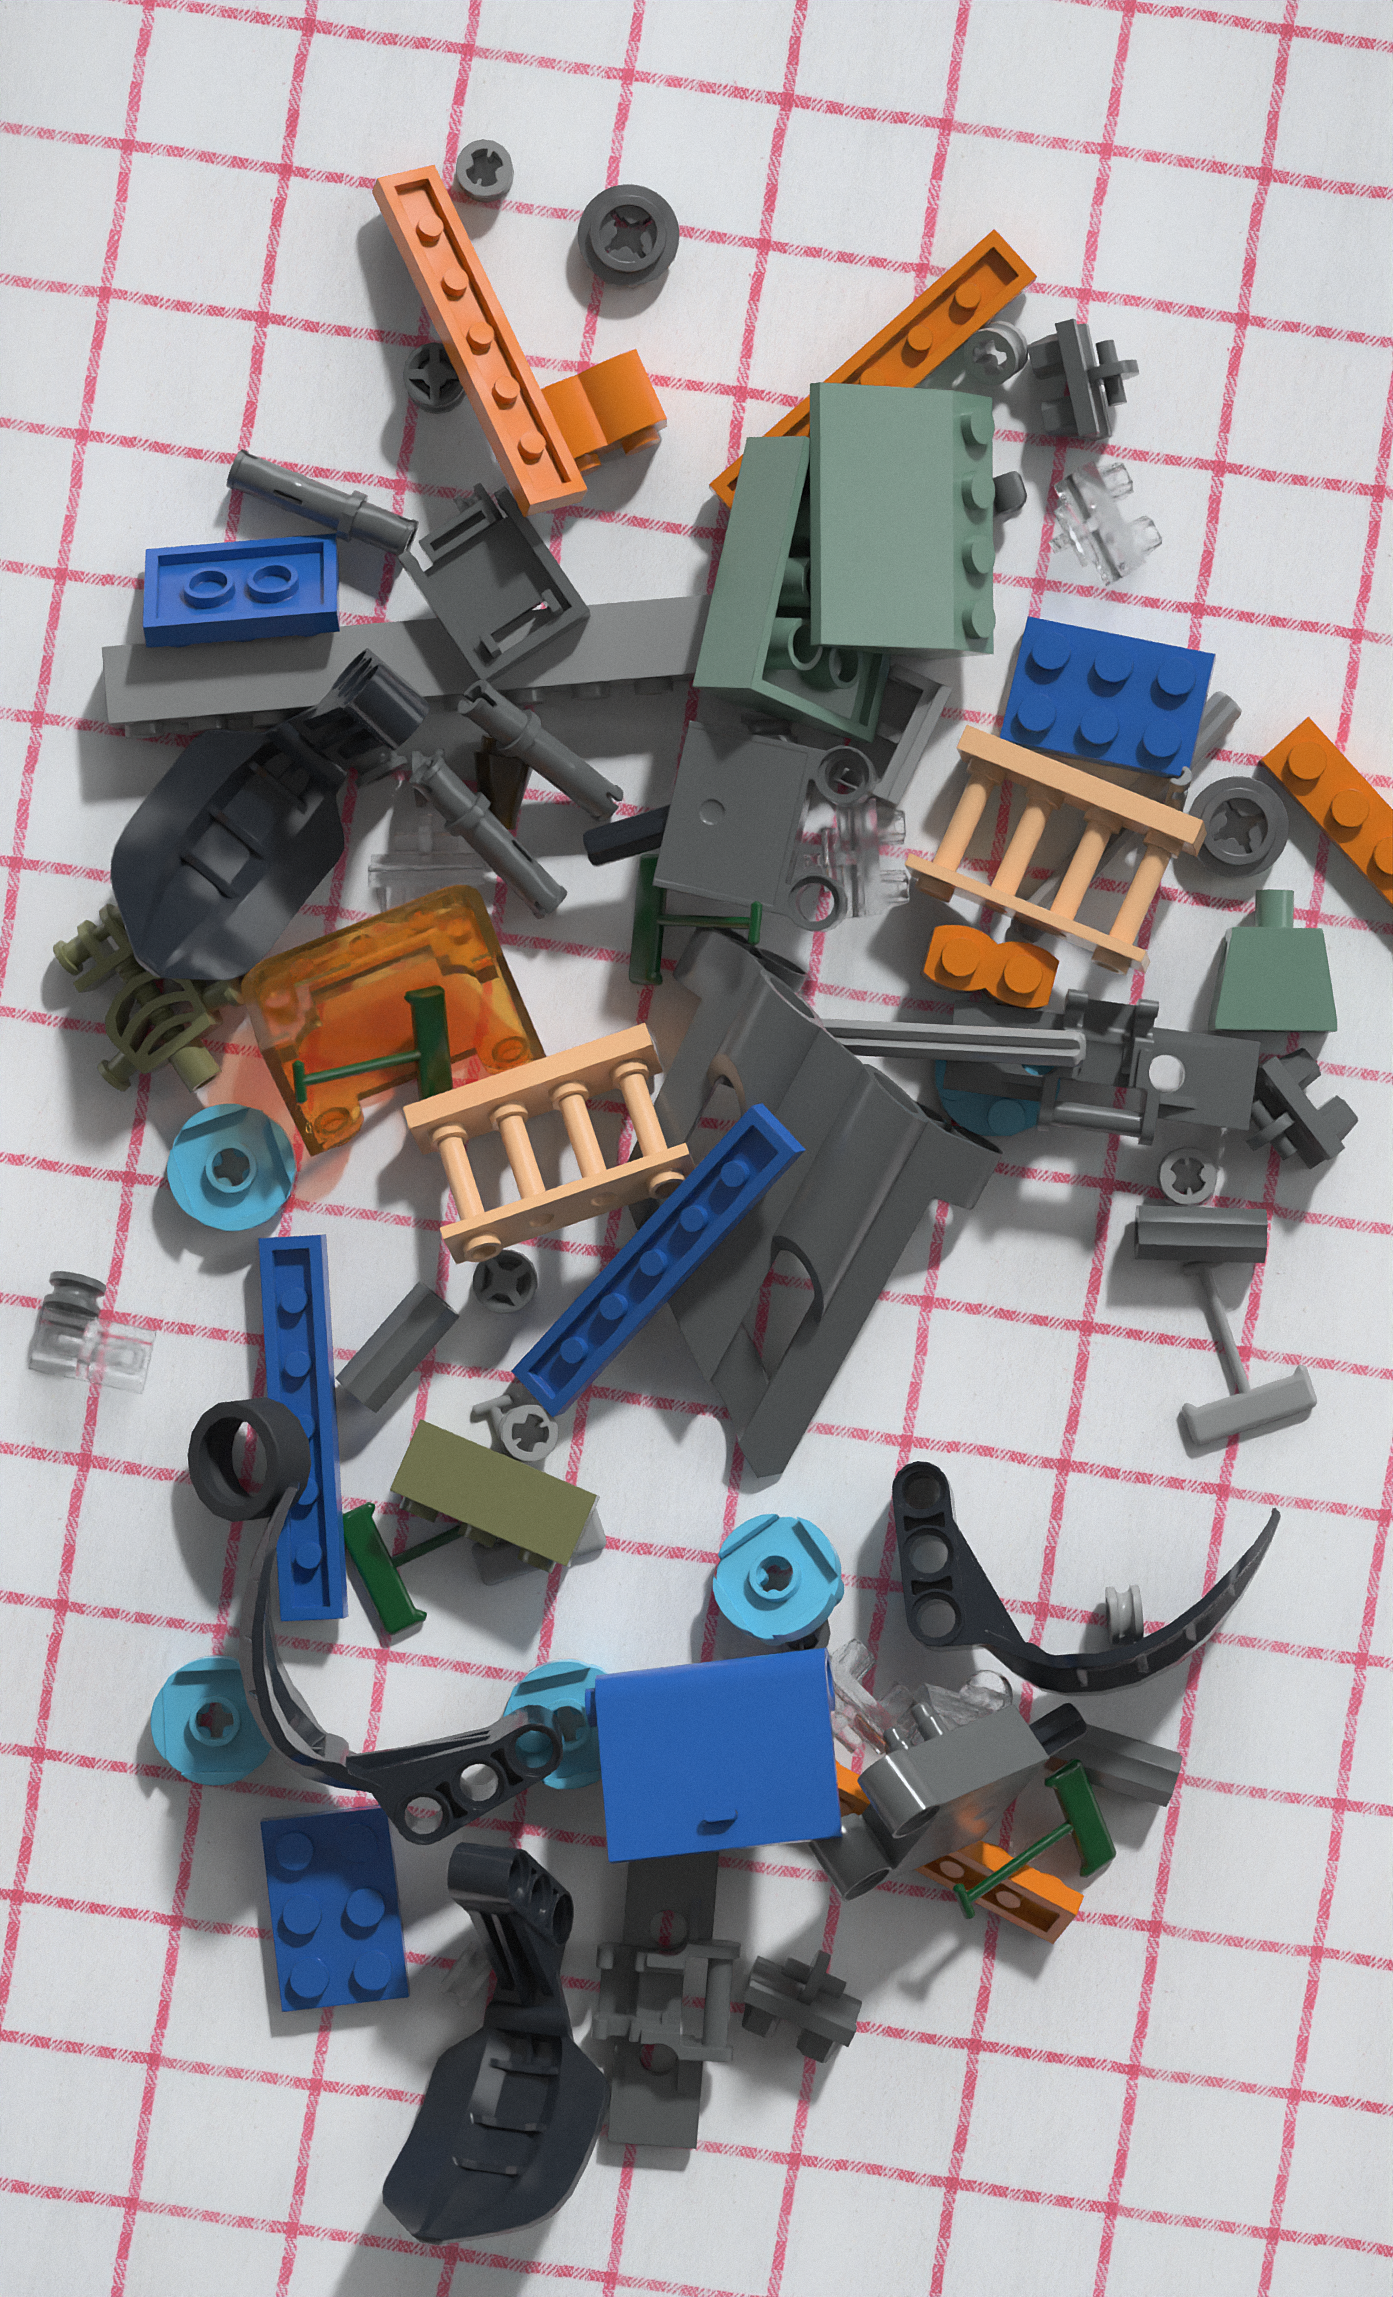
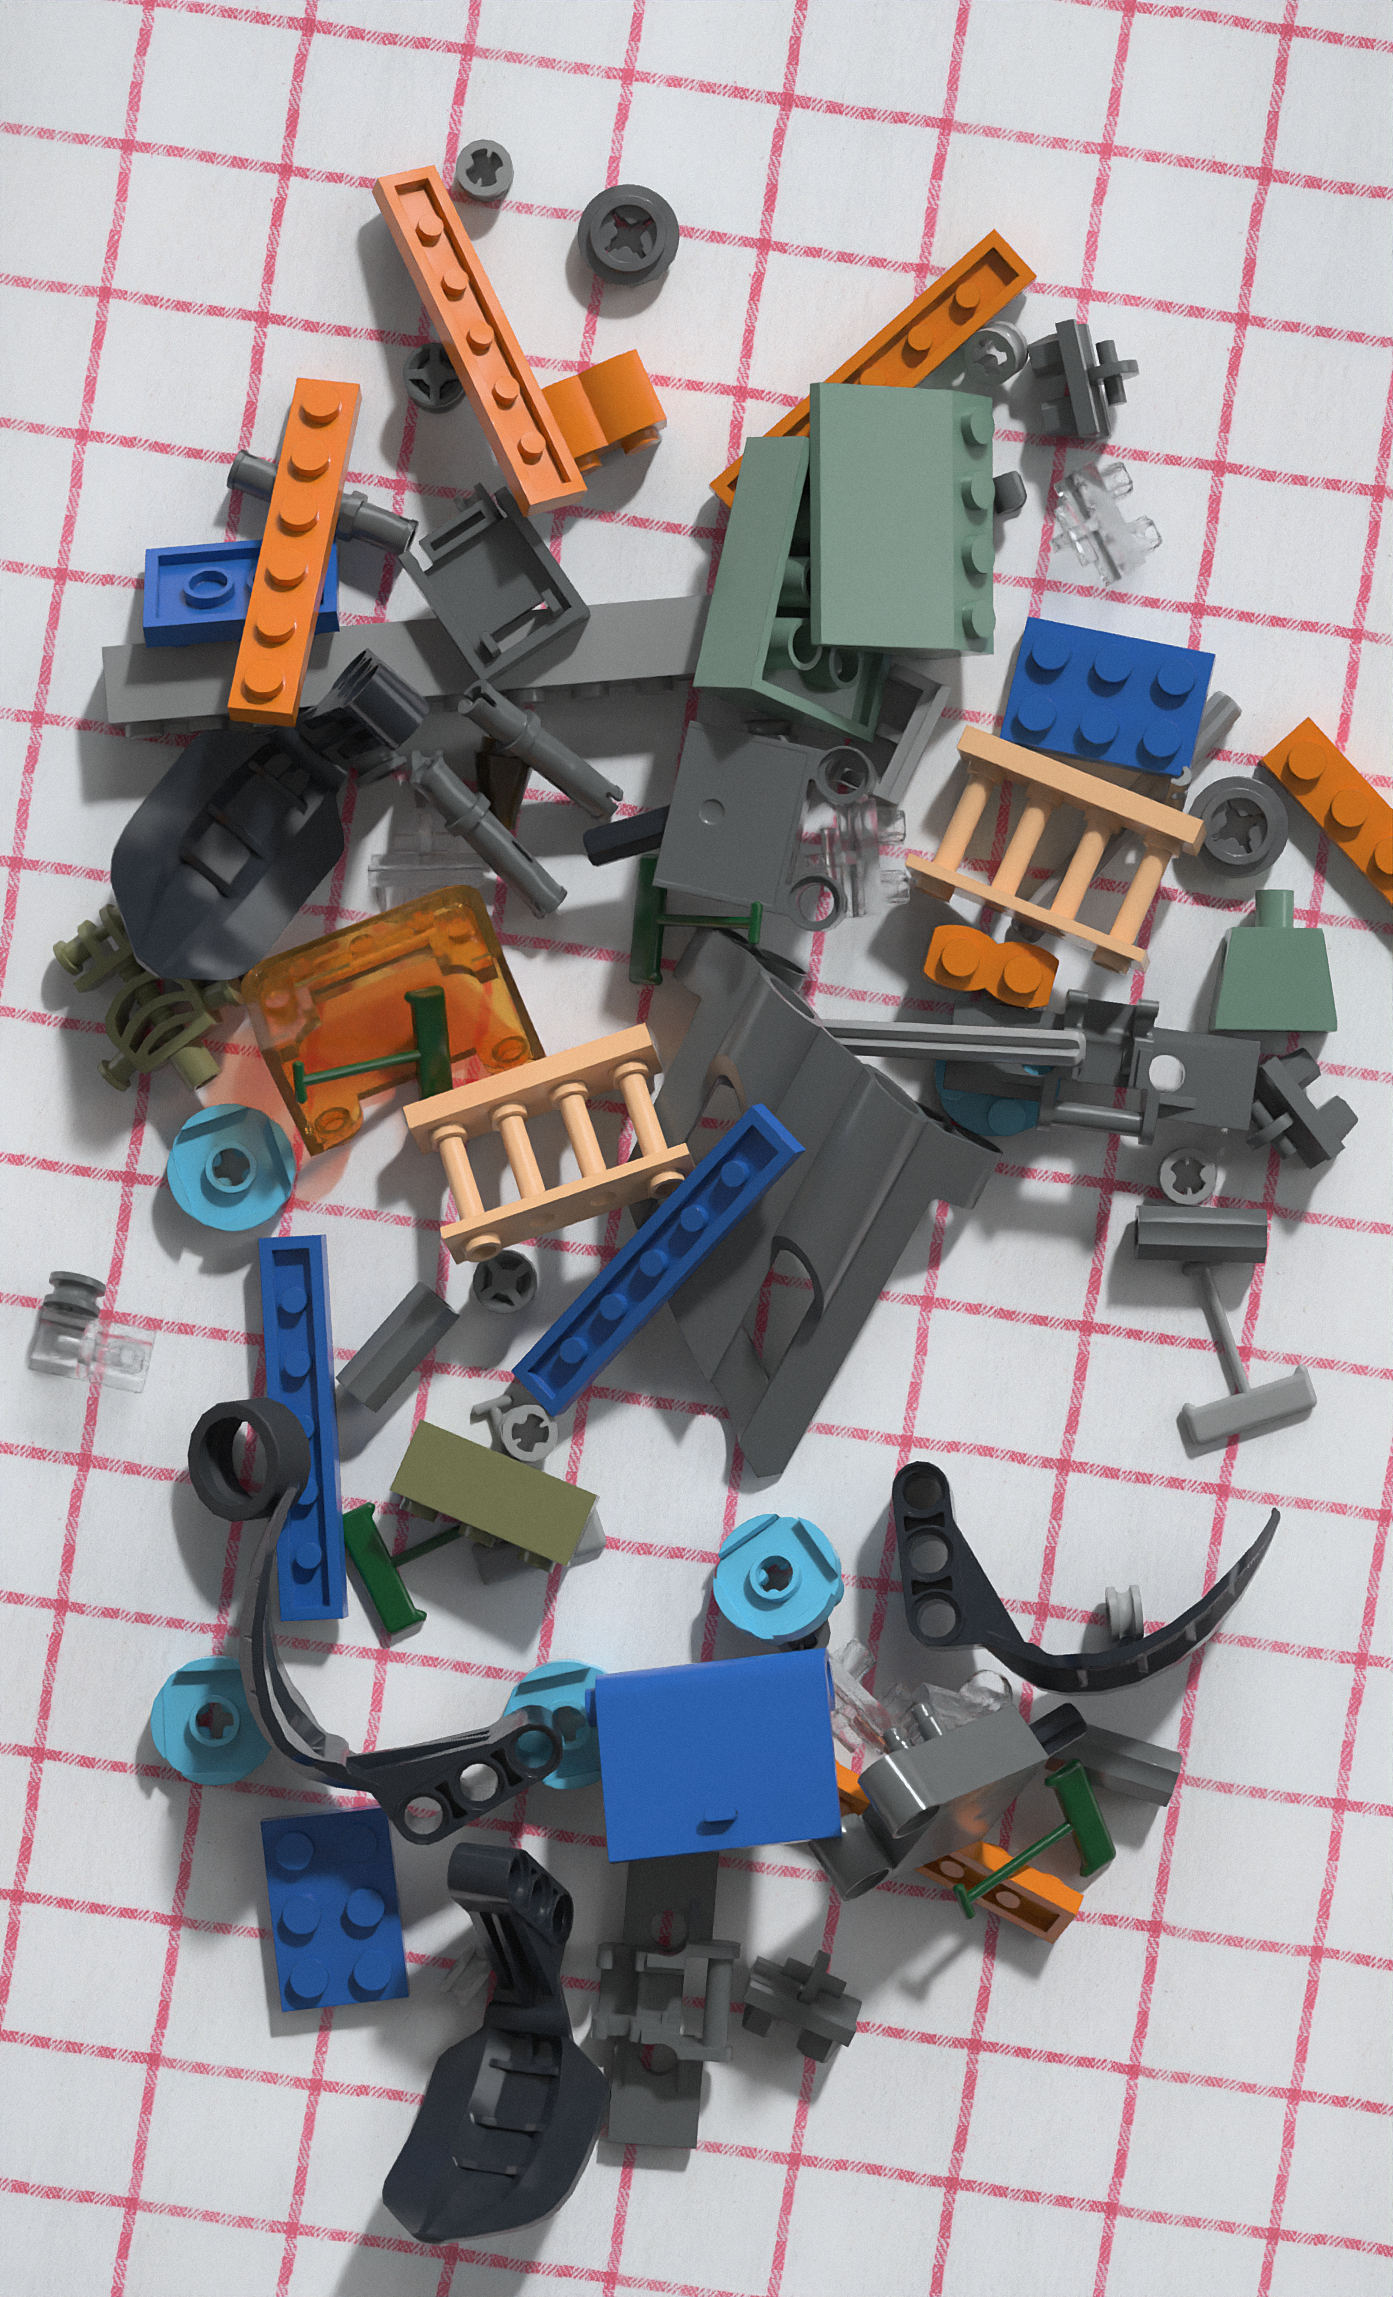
(295, 553): none -> orange plate

